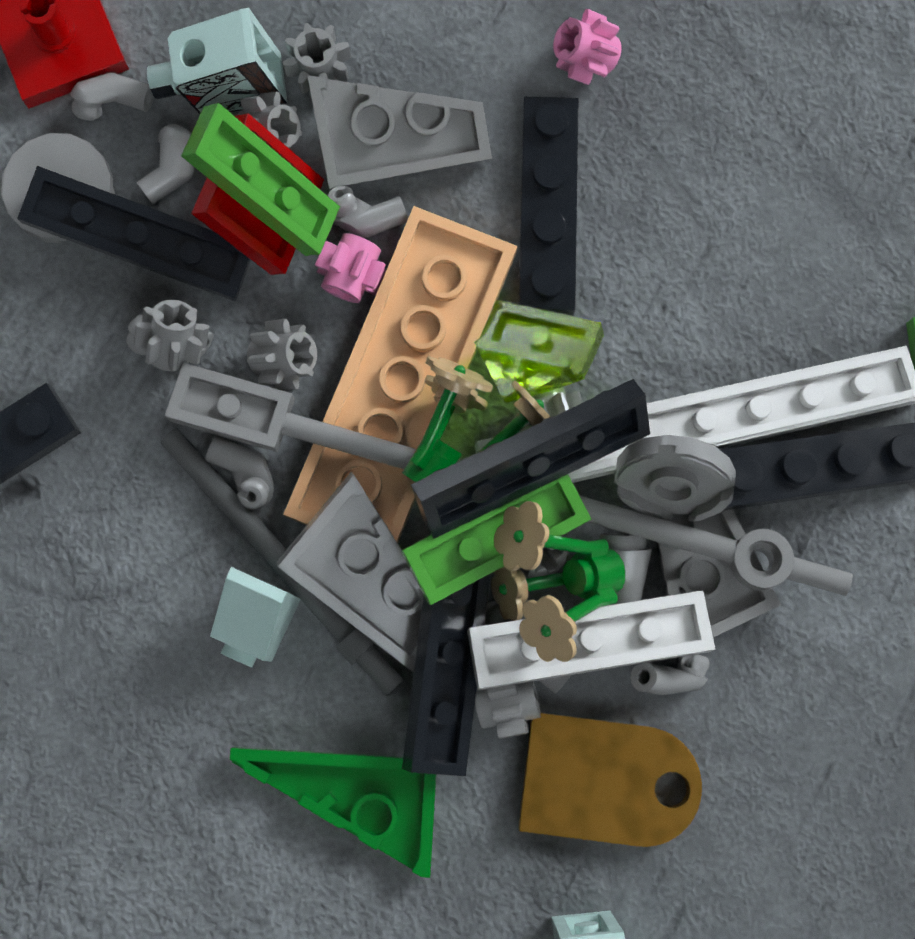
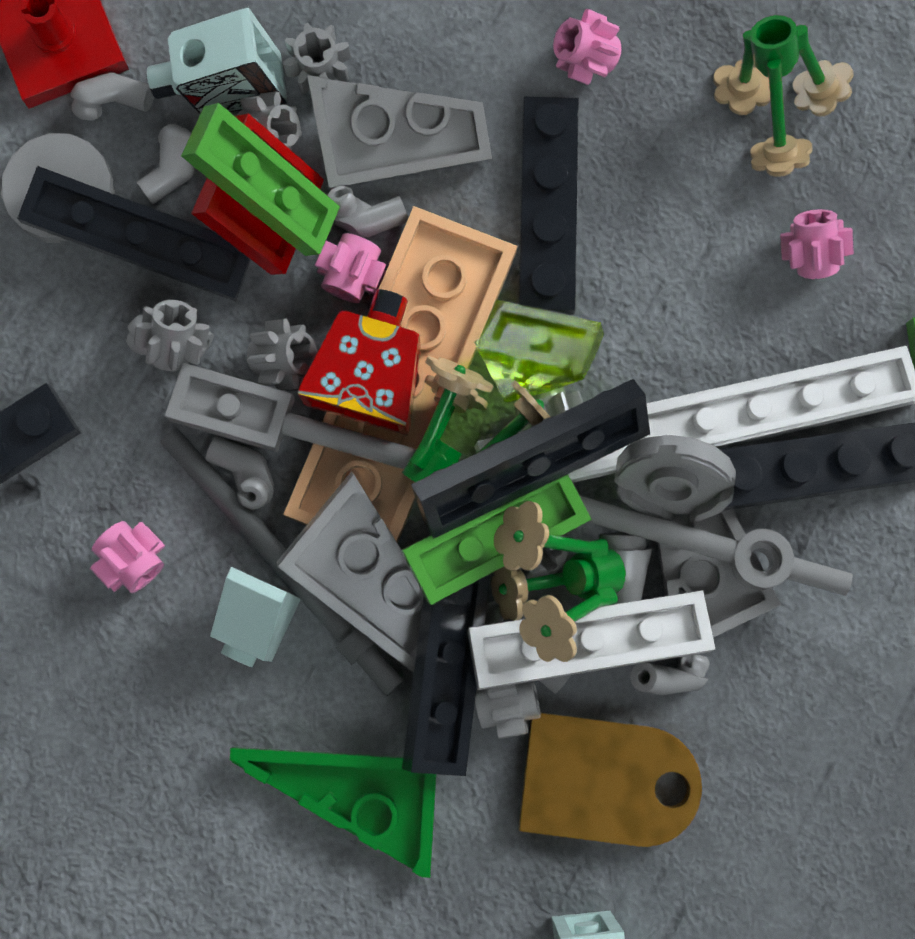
(127, 556): none -> bright pink gear
(367, 366): none -> red torso
(774, 49): none -> plant
(817, 244): none -> bright pink gear

